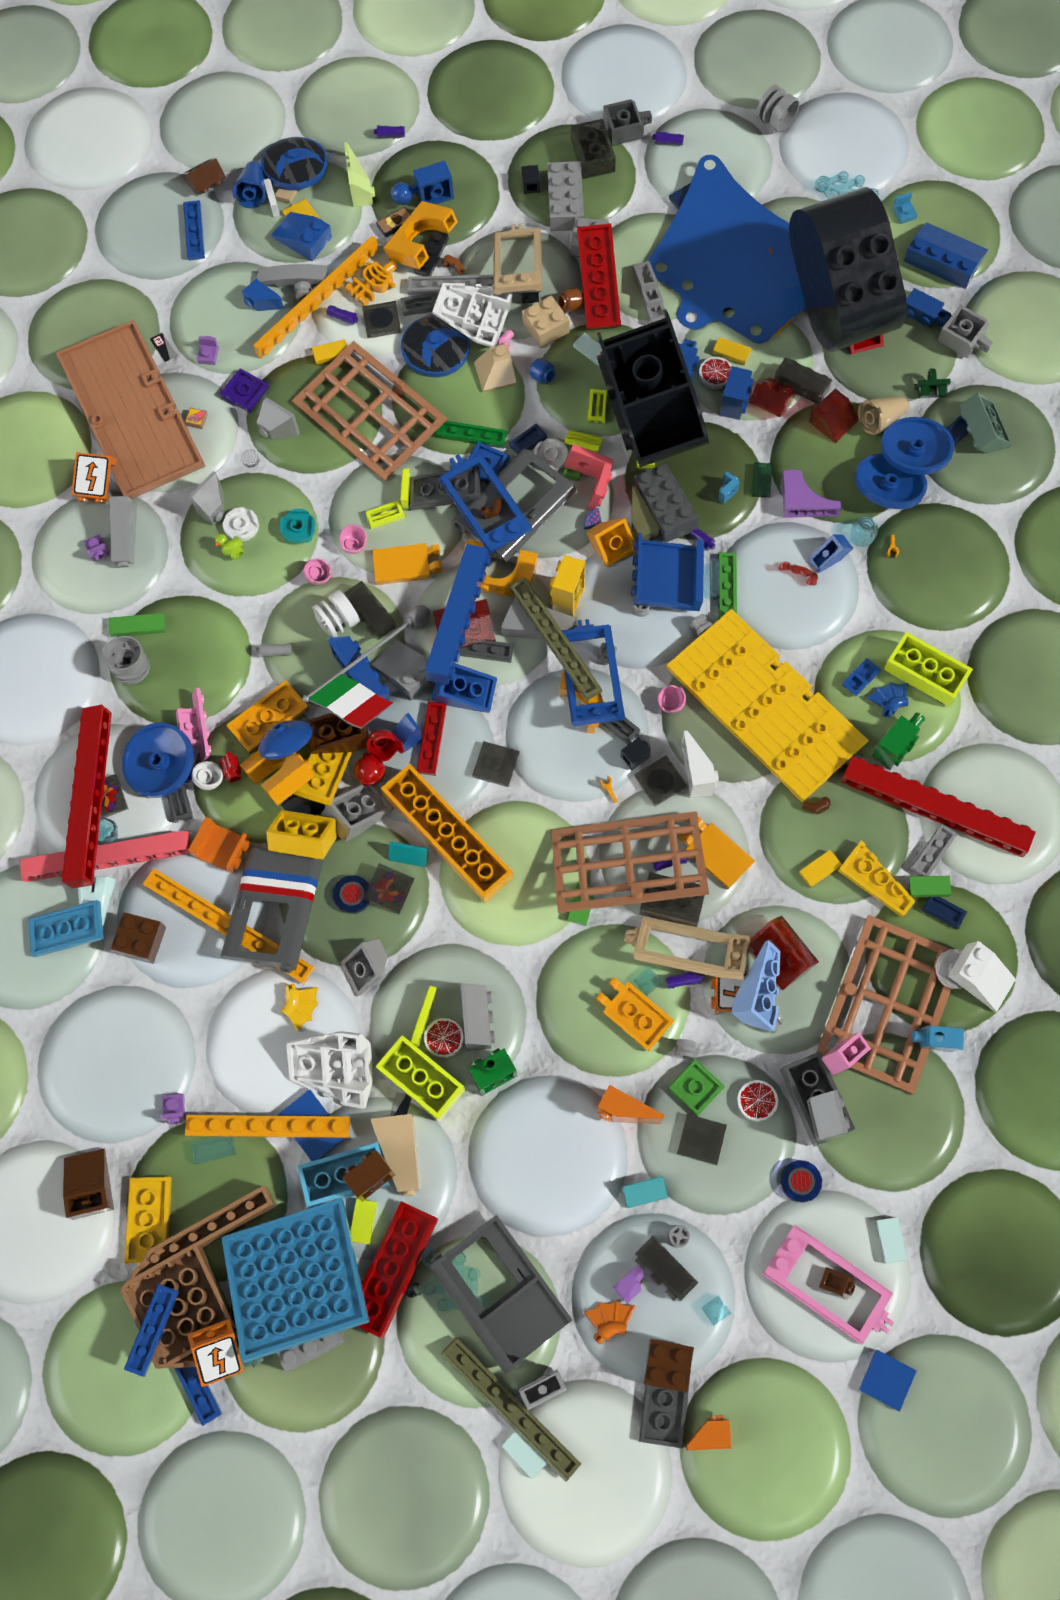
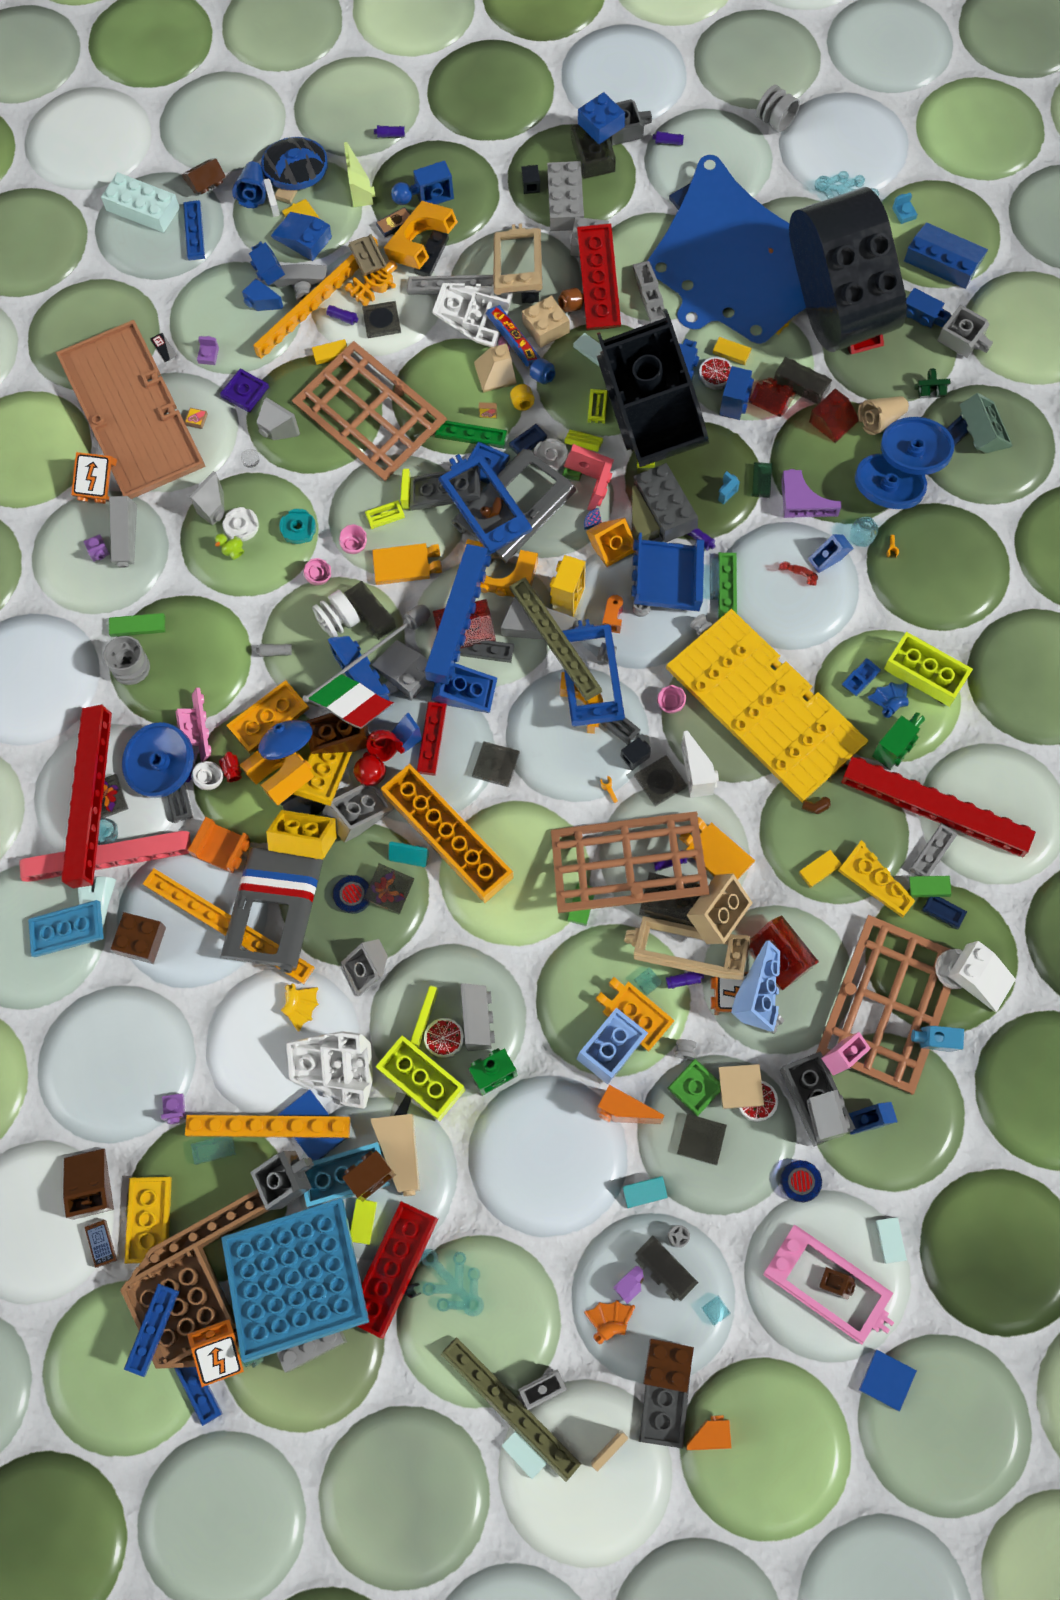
(100, 1243): none -> tile
(140, 202): none -> light aqua brick
(266, 263): none -> blue brick
(282, 1179): none -> dark grey hinge
(367, 255): none -> dark tan plate
(419, 306): dark grey tile -> none
(434, 347): dish -> none
(448, 259): dark orange arm -> none
(487, 410): none -> tile
(512, 335): none -> tile
(521, 1317): dark grey piece -> none
(522, 397): none -> yellow head
(601, 117): none -> blue brick
(609, 1450): none -> tan tile
(611, 1046): none -> light blue slope
(613, 609): none -> orange leg
(721, 910): none -> tan brick
(741, 1086): none -> tan tile
(873, 1117): none -> blue slope

